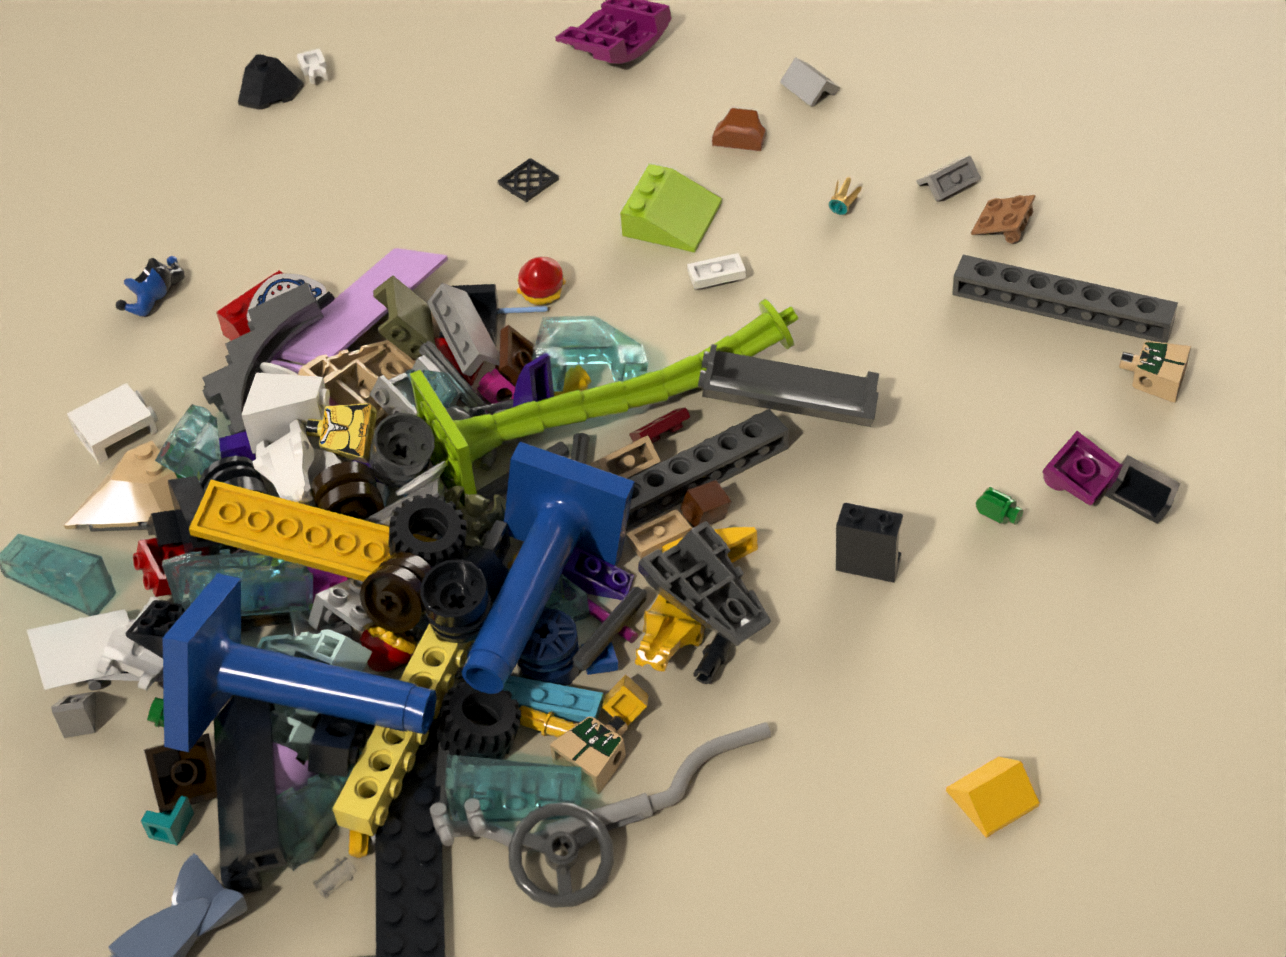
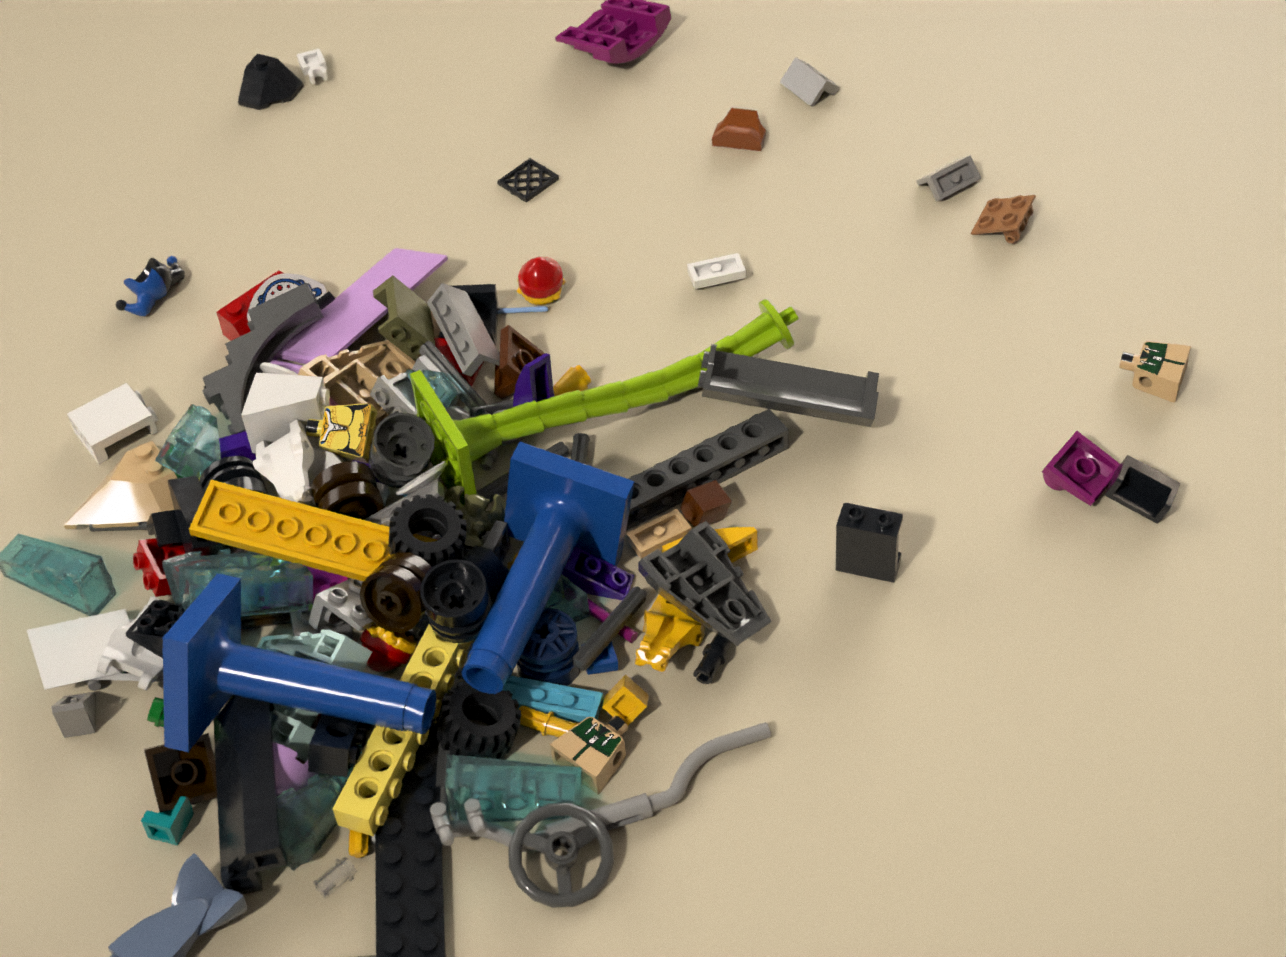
(492, 383): dark pink bracket -> none
(588, 342): clear light blue wedge -> none
(629, 458): tan brick -> none
(668, 209): lime slope -> none
(671, 421): dark red plate -> none
(840, 202): pearl gold piece -> none
(995, 794): yellow slope -> none
(998, 507): green arm -> none
(1065, 299): dark grey brick -> none

